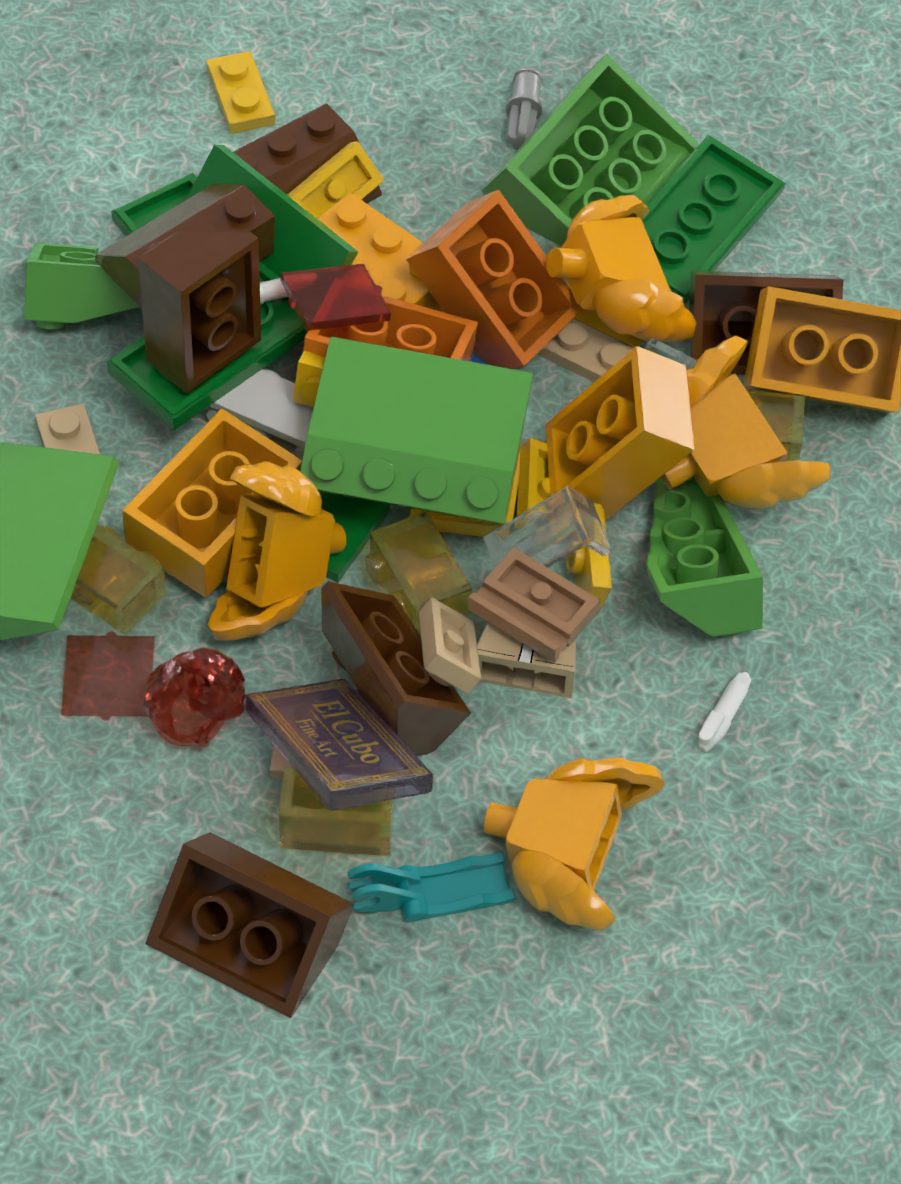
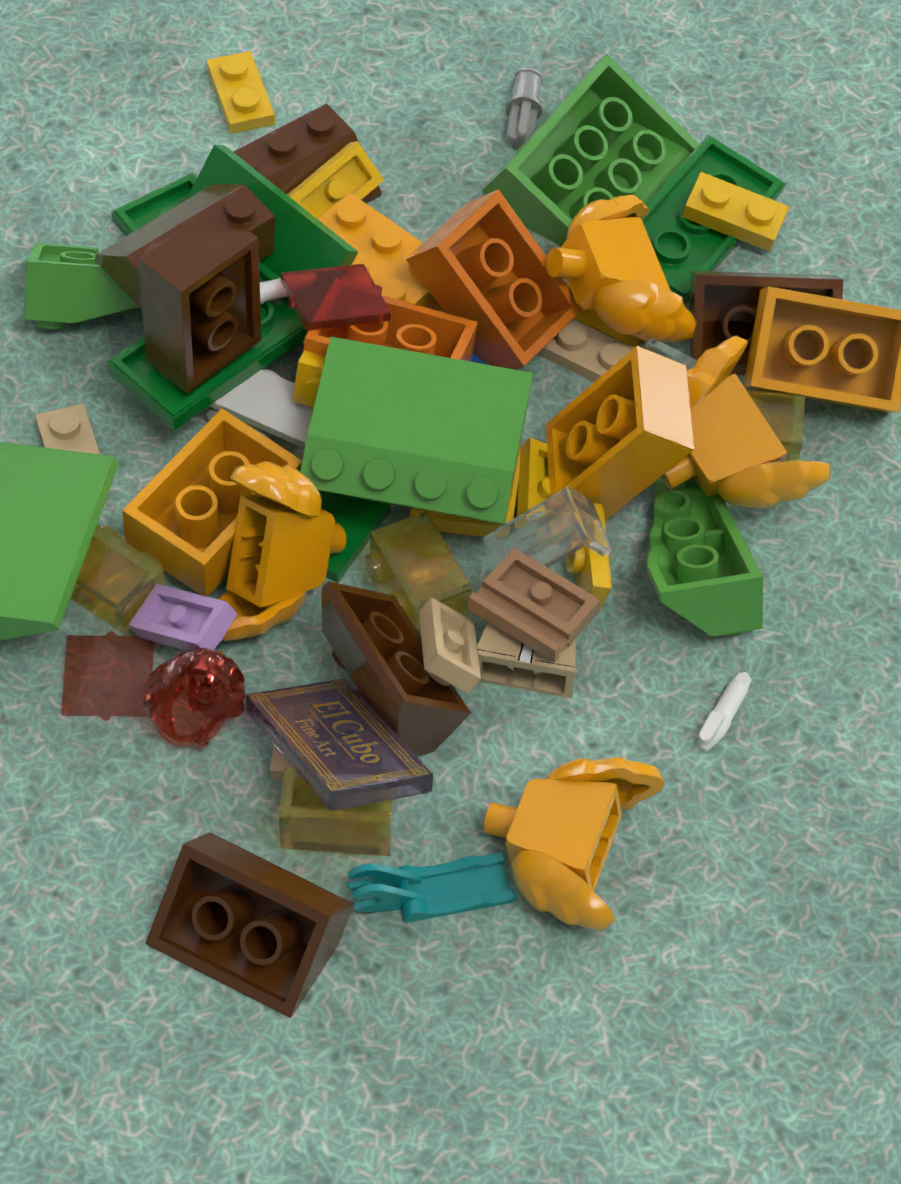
(182, 619): none -> lavender plate
(735, 211): none -> yellow plate

